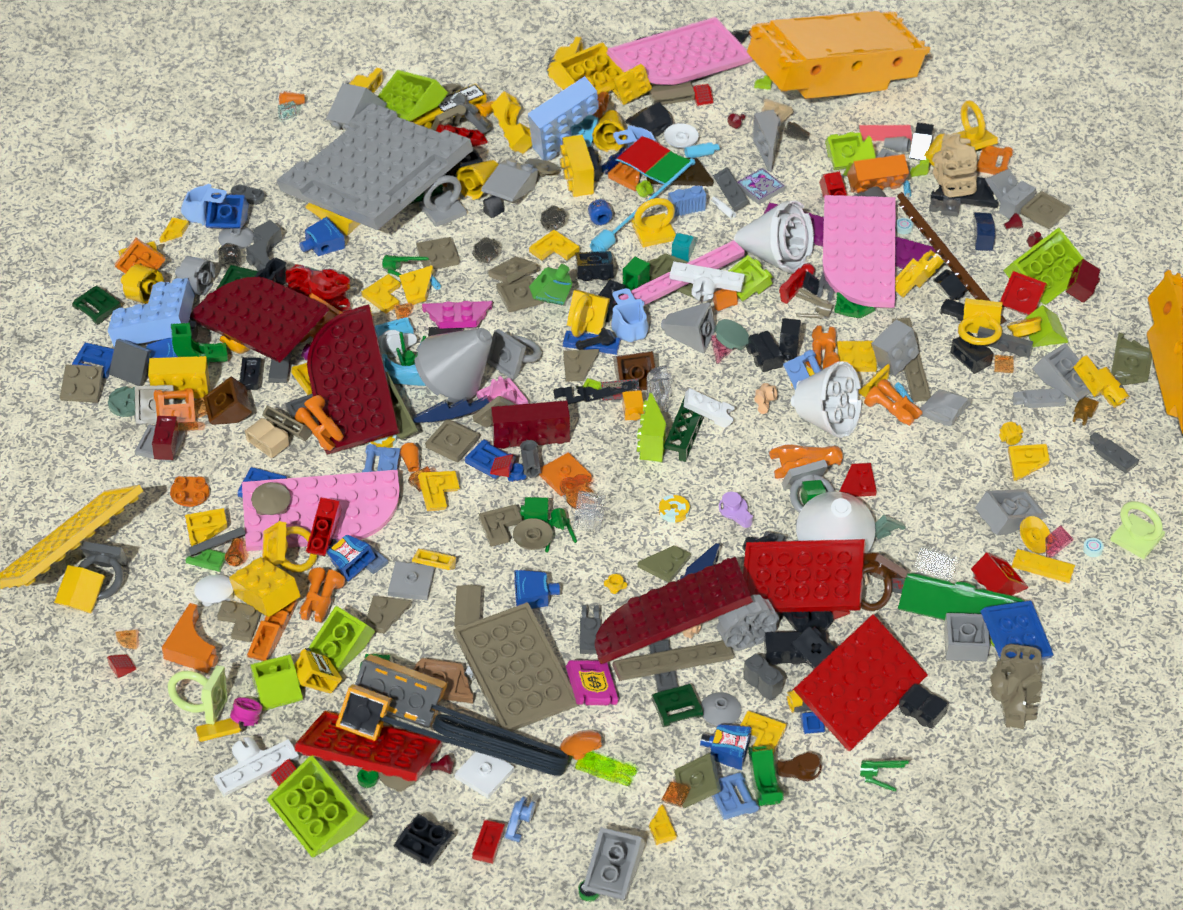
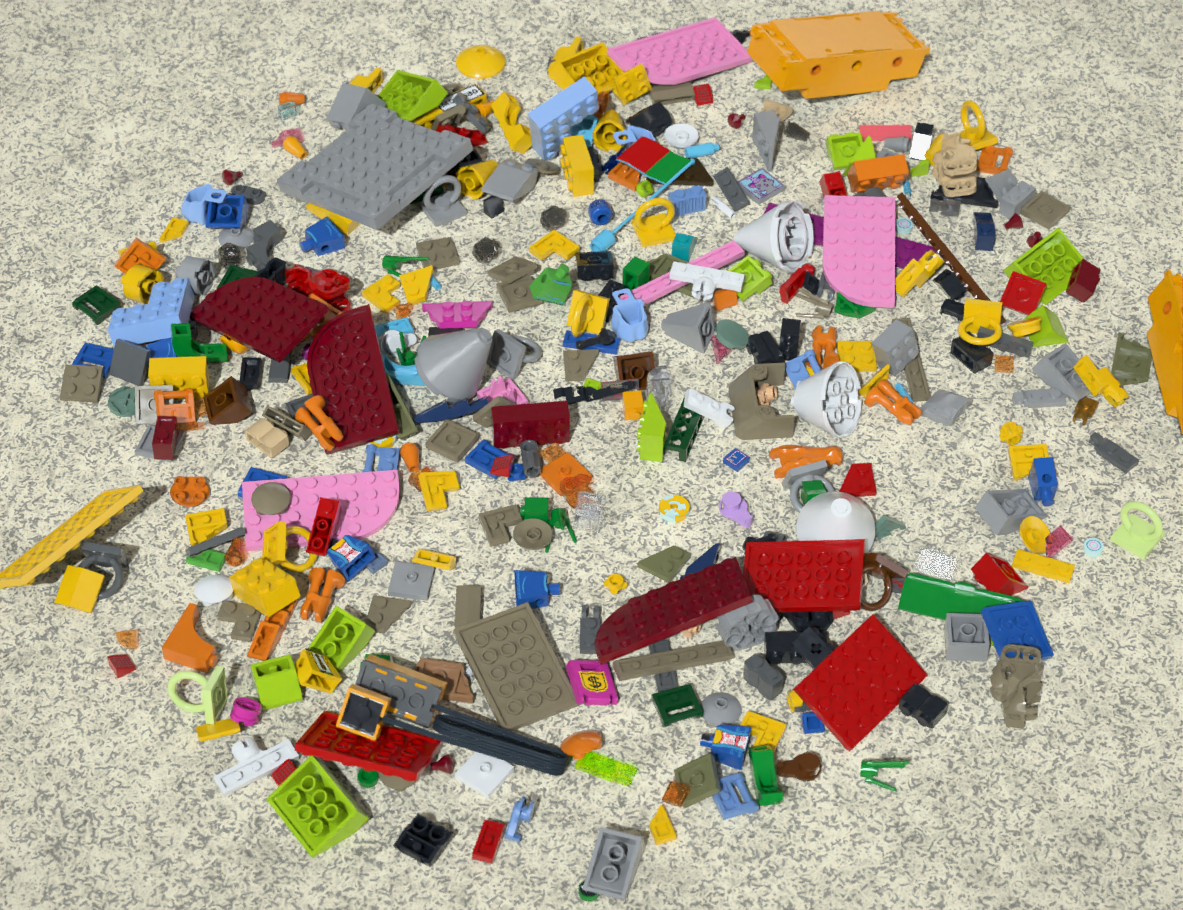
(229, 176): none -> dark red rock
(286, 133): none -> clear pink tile
(293, 146): none -> light orange cone
(480, 61): none -> yellow dish
(552, 452): none -> clear orange tile
(736, 459): none -> blue tile
(755, 420): none -> dark tan windscreen
(1043, 480): none -> blue torso

